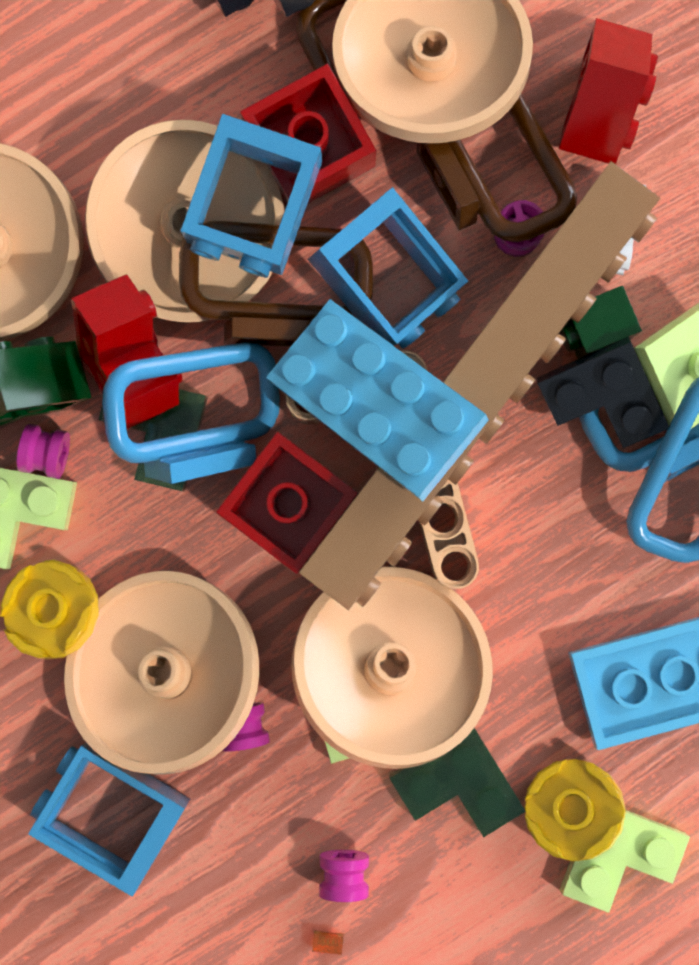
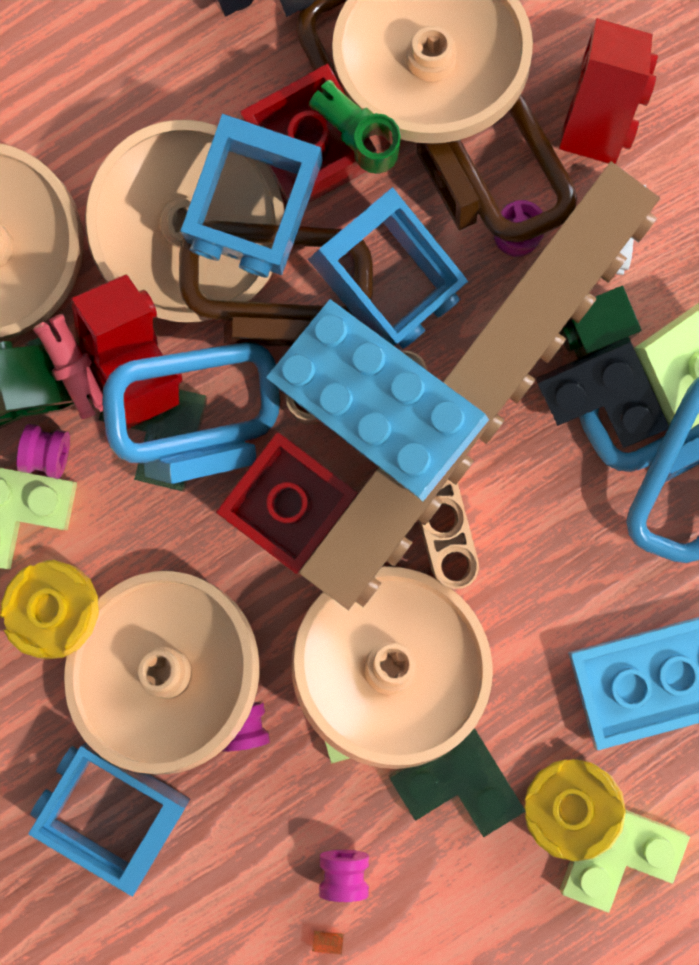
(71, 365): none -> coral pin
(357, 126): none -> green pin

